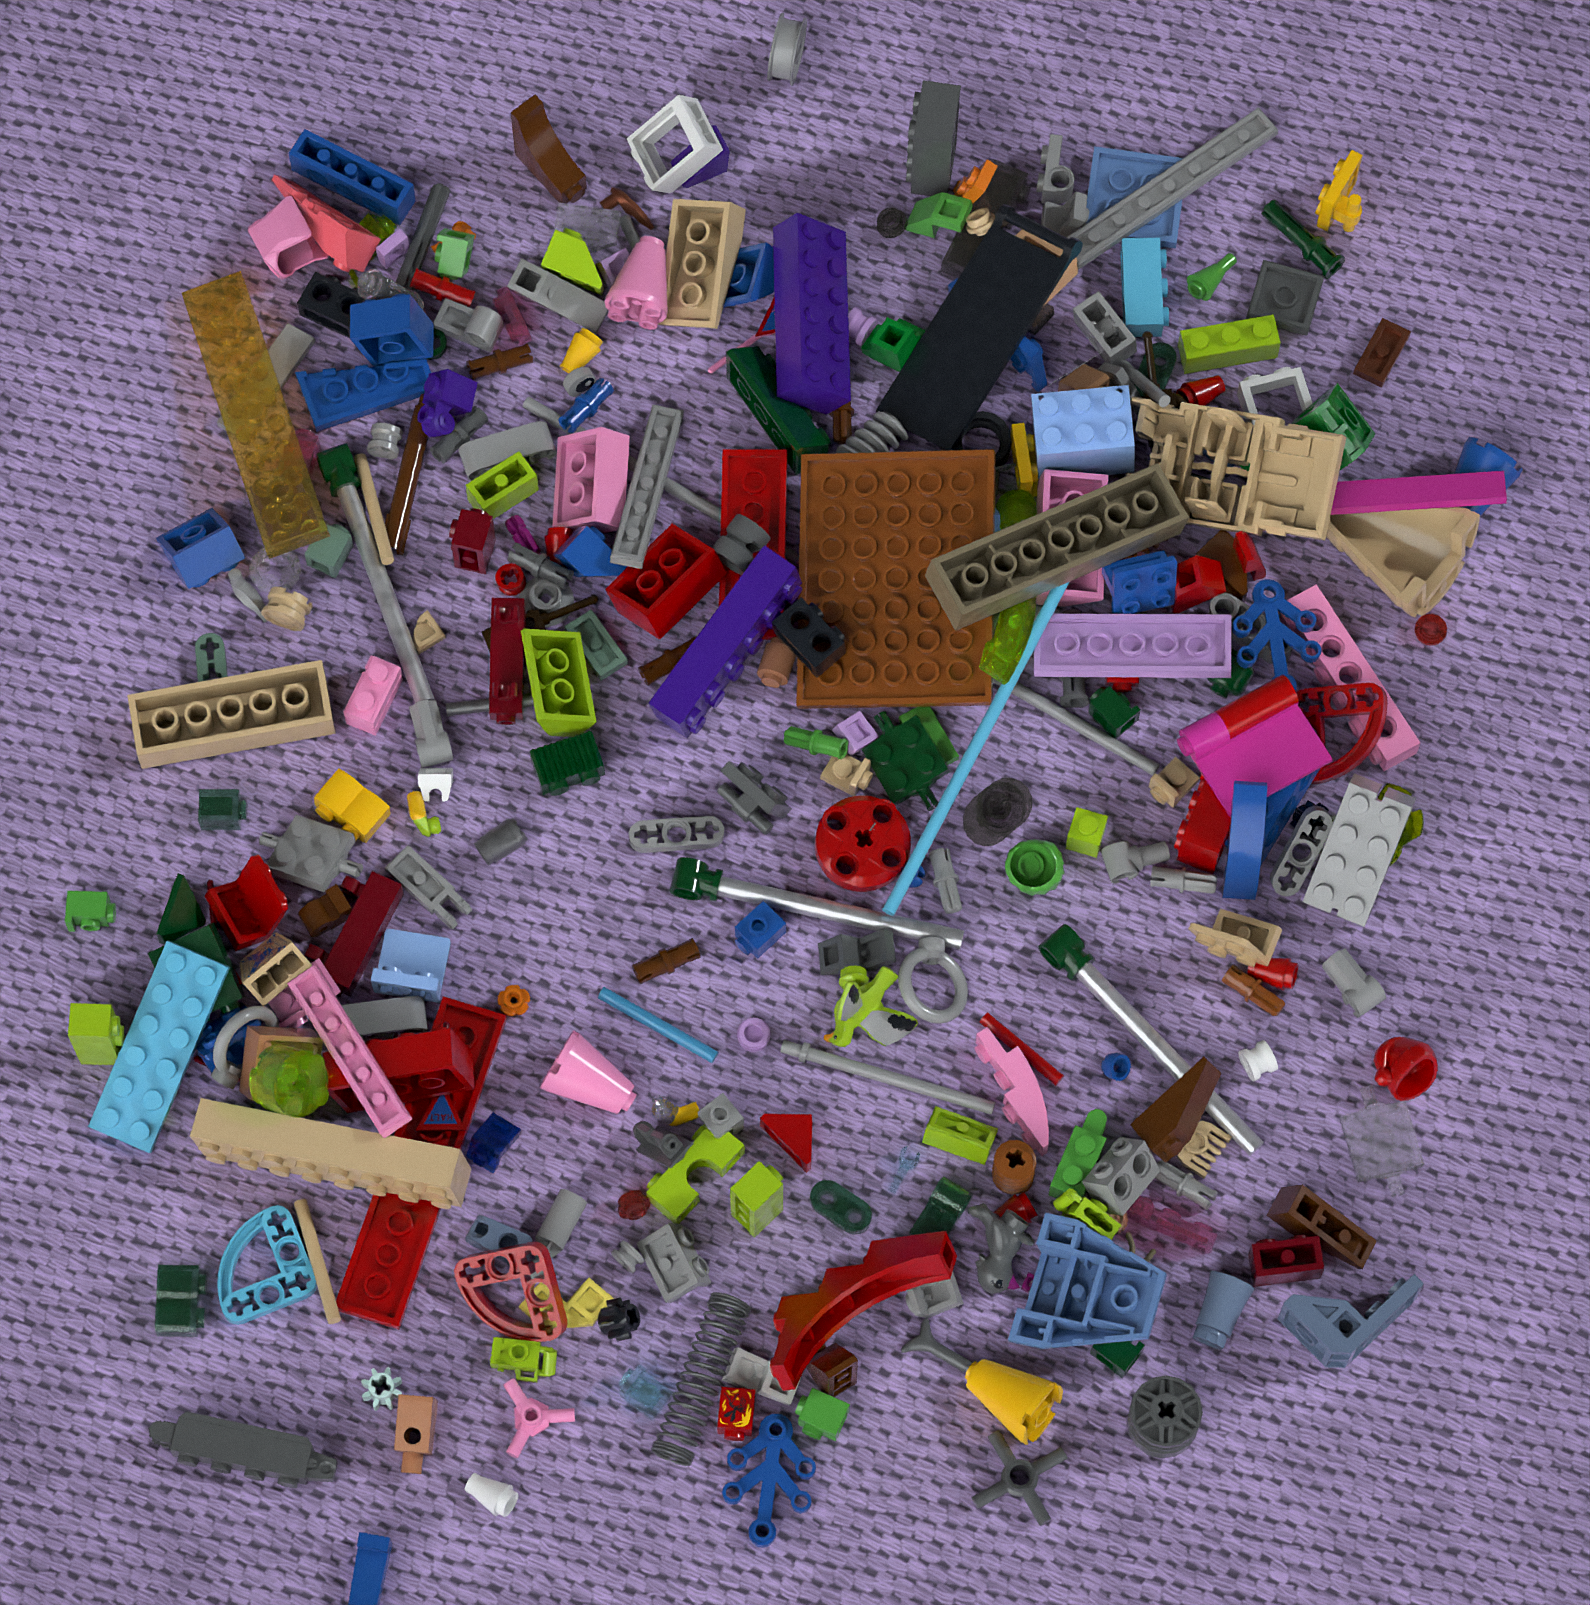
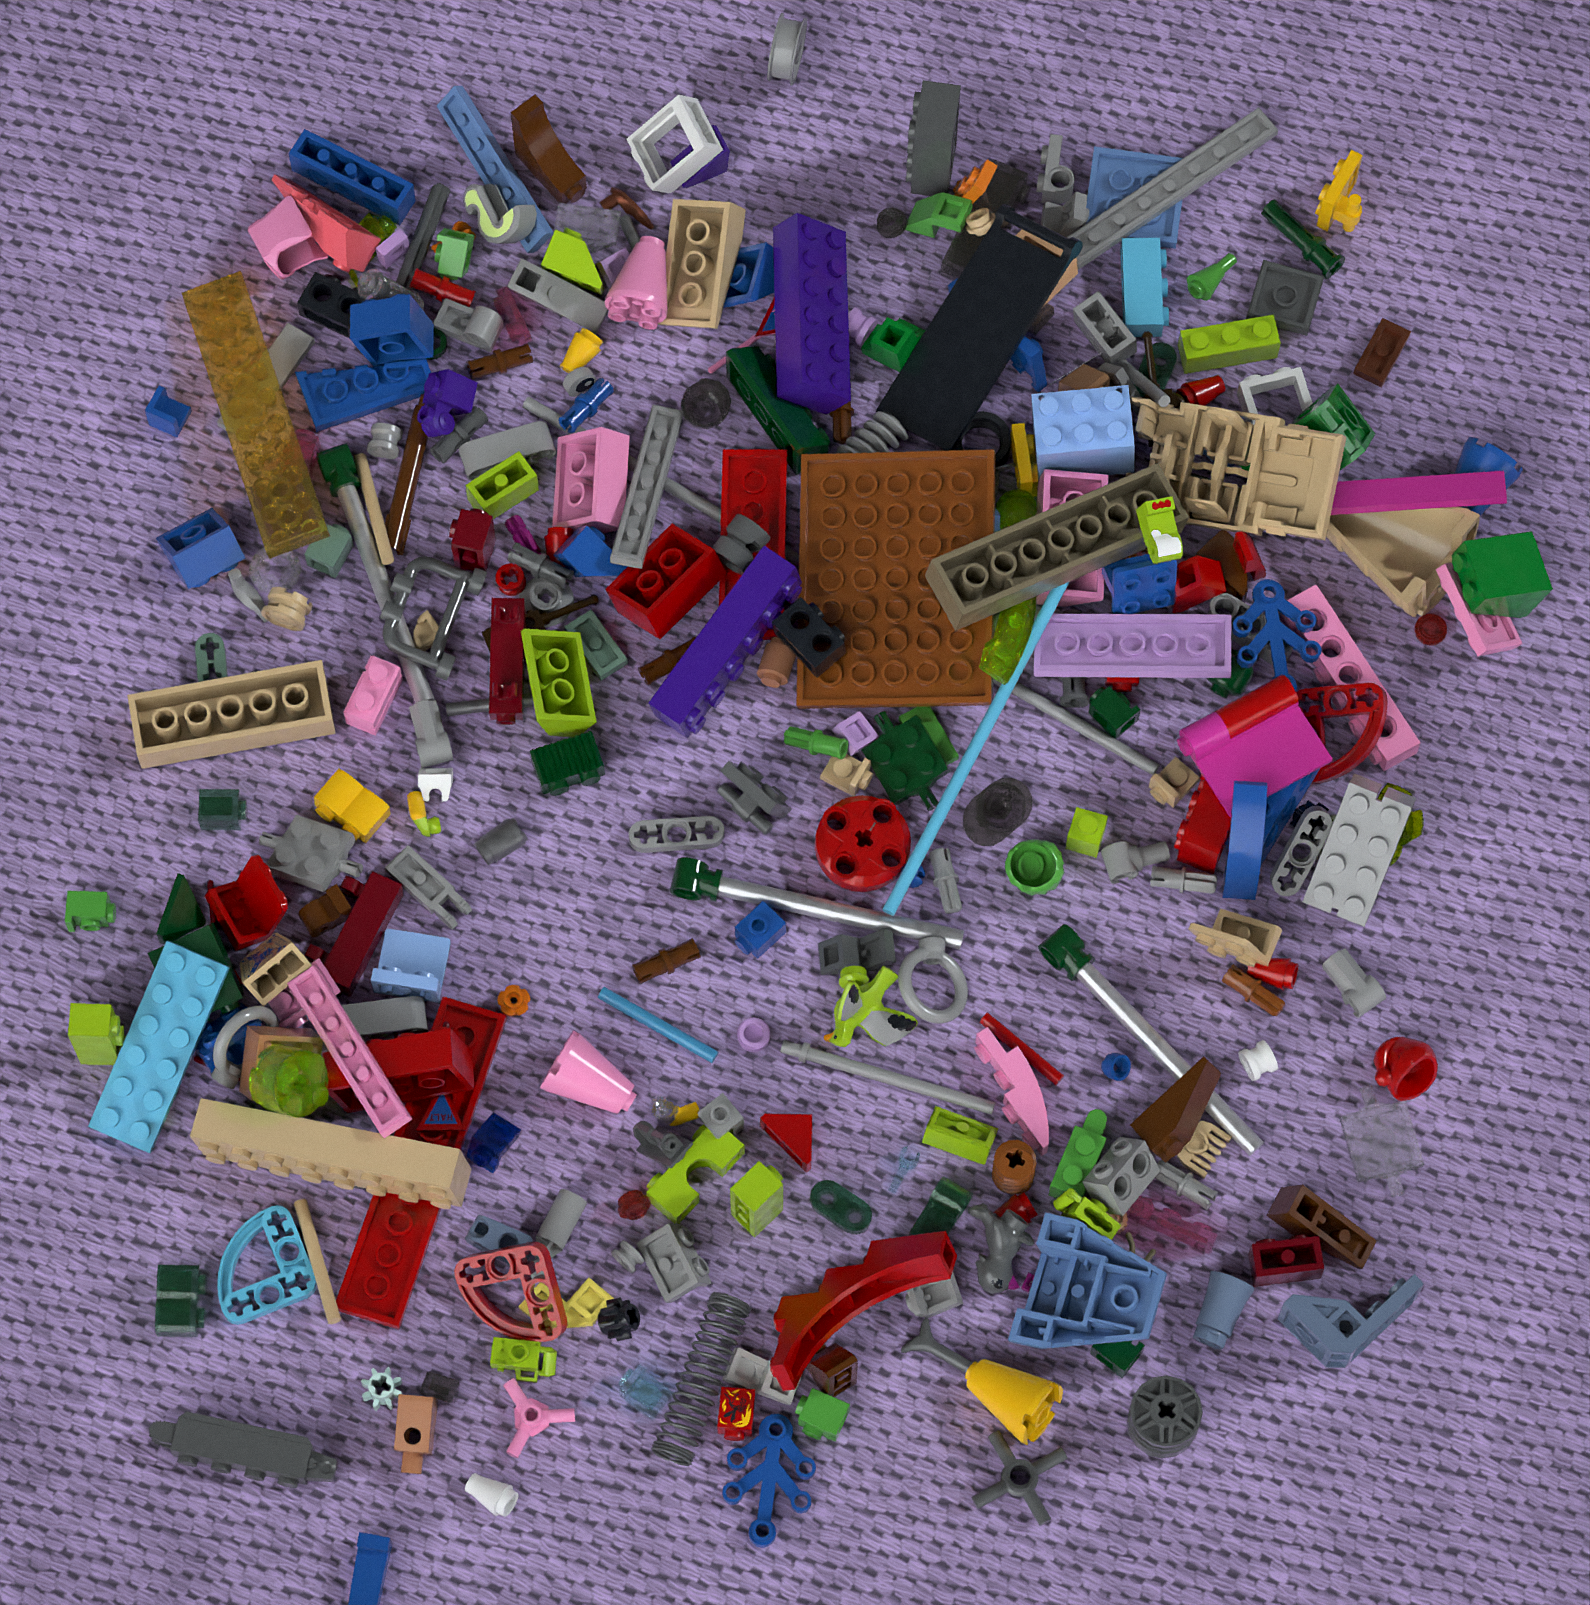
(166, 413): none -> blue panel
(392, 611): none -> dark grey bar
(440, 1387): none -> clear smoke slope
(490, 159): none -> medium blue plate
(493, 217): none -> light grey animal
(702, 396): none -> clear smoke hair
(1160, 530): none -> lime leg
(1485, 632): none -> bright pink plate
(1502, 574): none -> green slope

